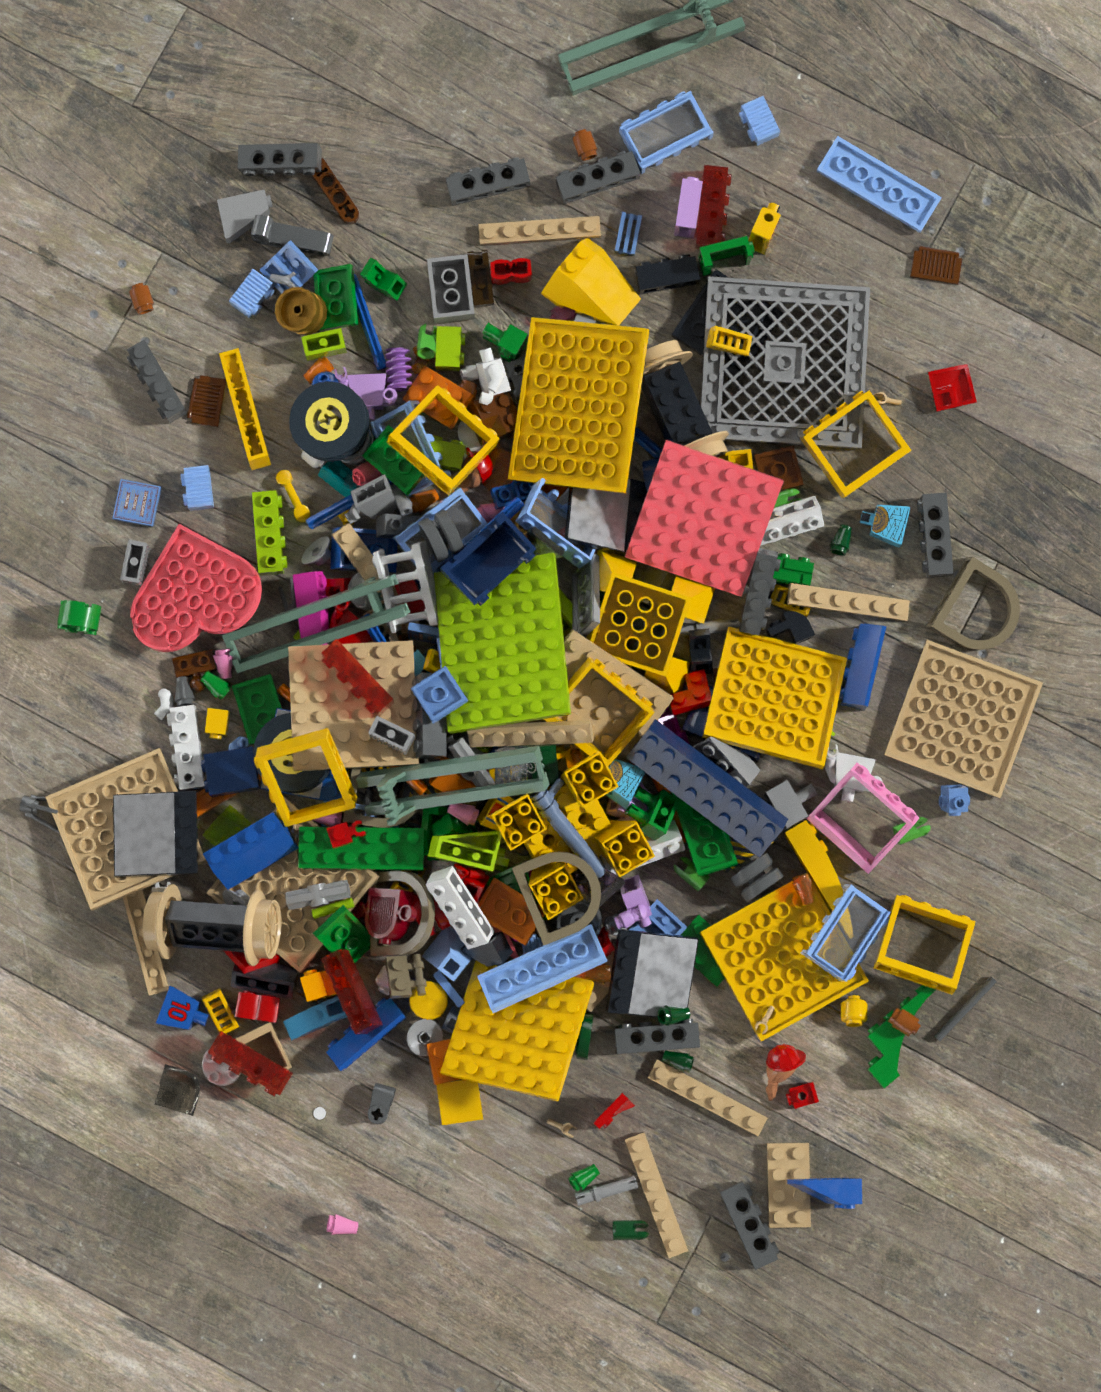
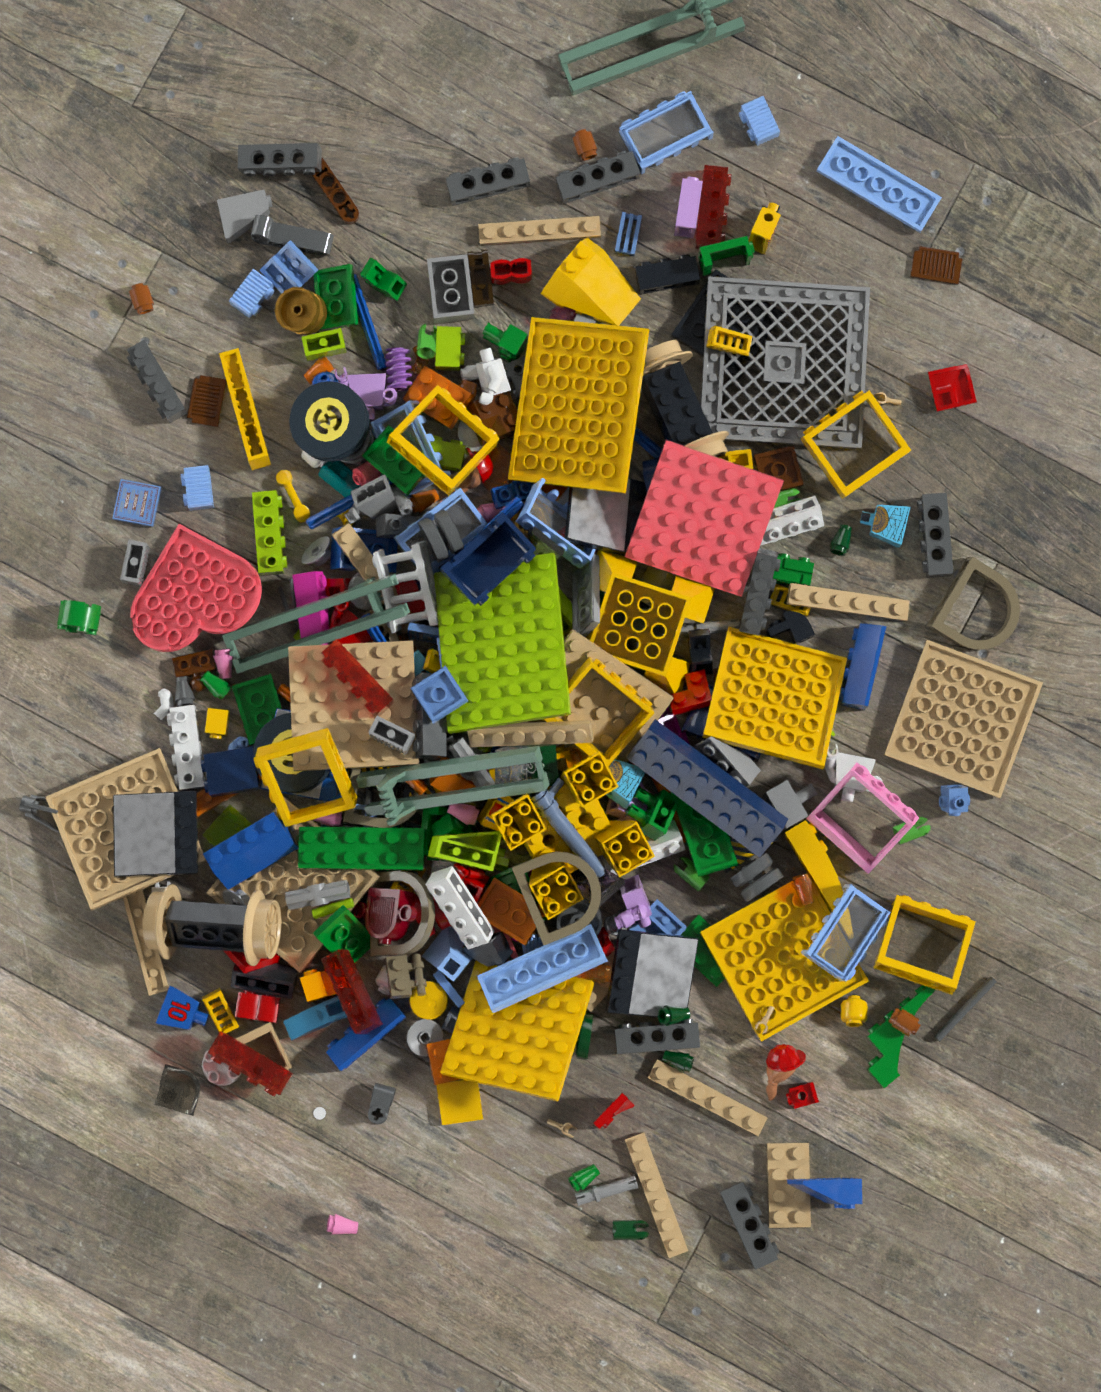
(285, 280): light grey bar -> none
(342, 834): red plate -> none

